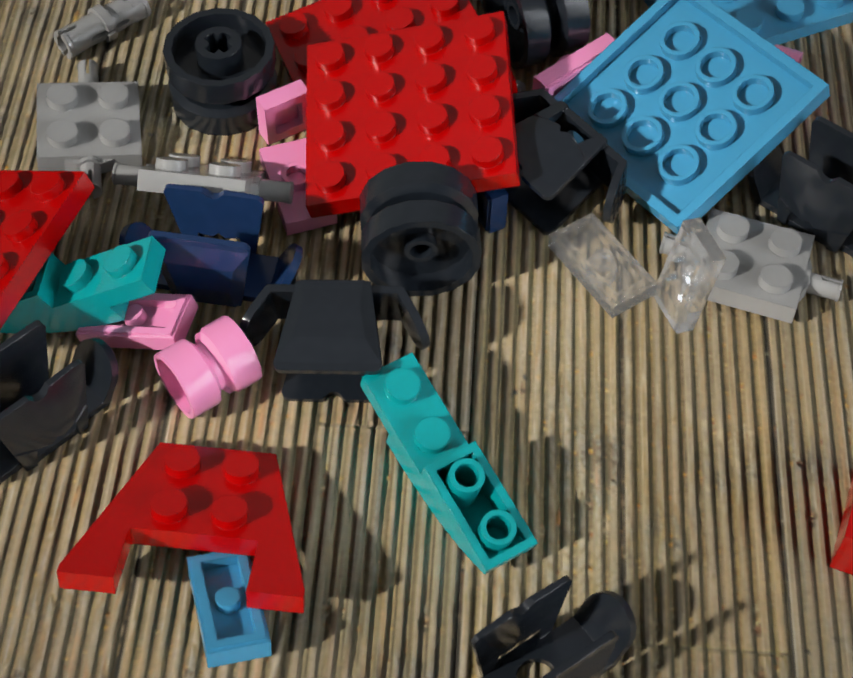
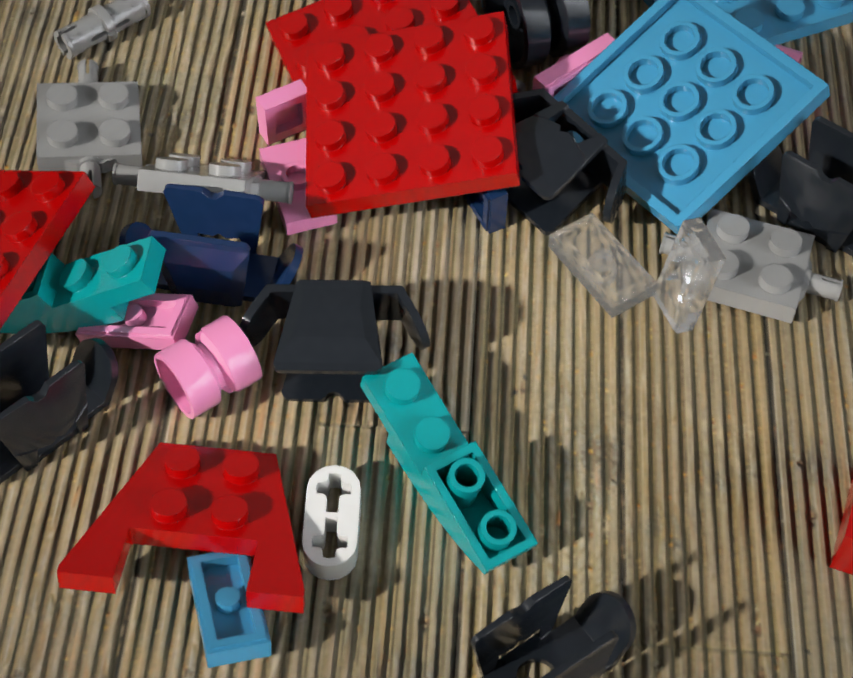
(217, 69): black wheel -> none
(320, 521): none -> white beam
(420, 228): black wheel -> none

